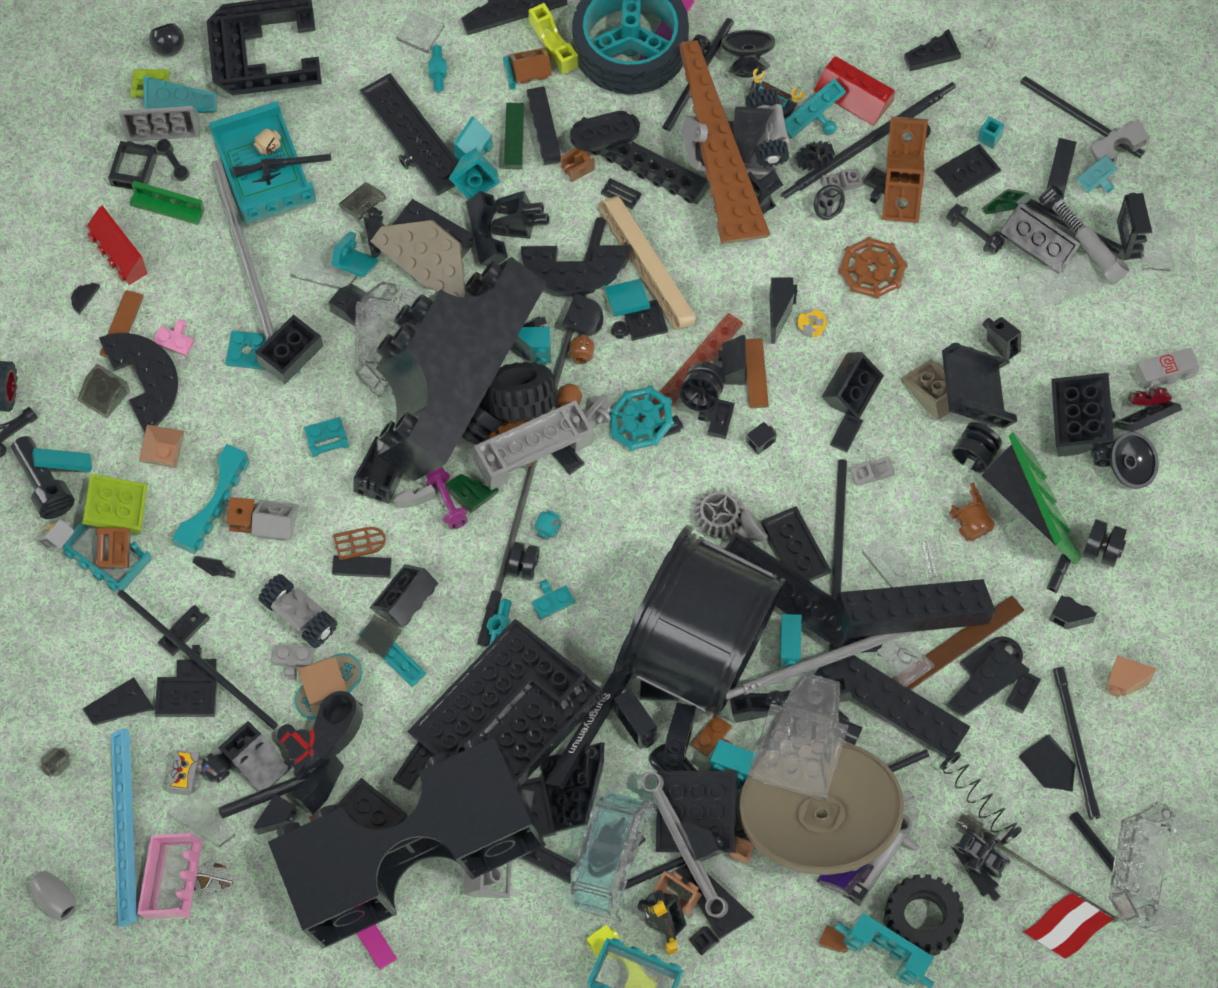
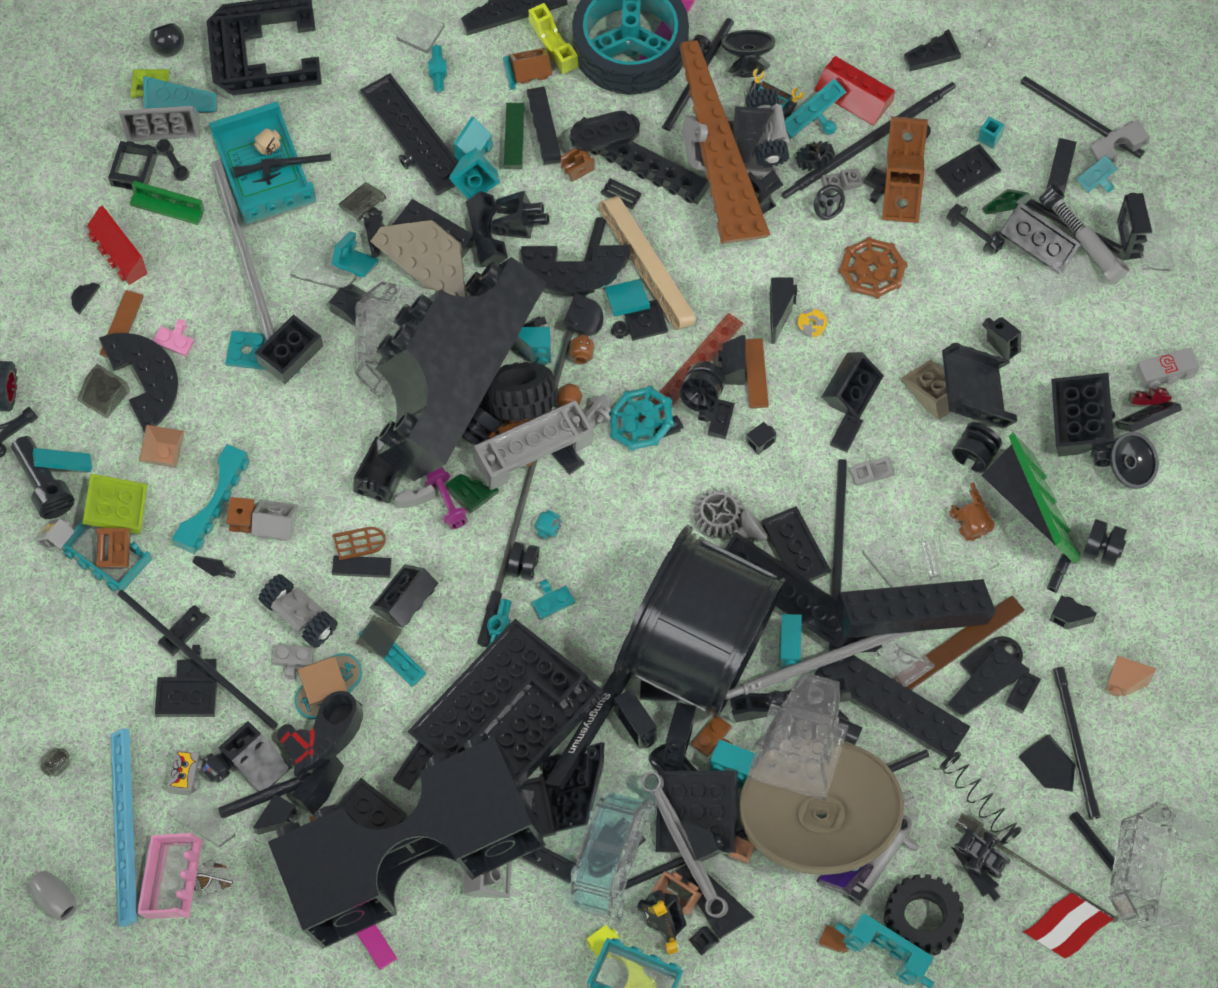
(119, 703): black wing -> none
(326, 431): teal plate -> none

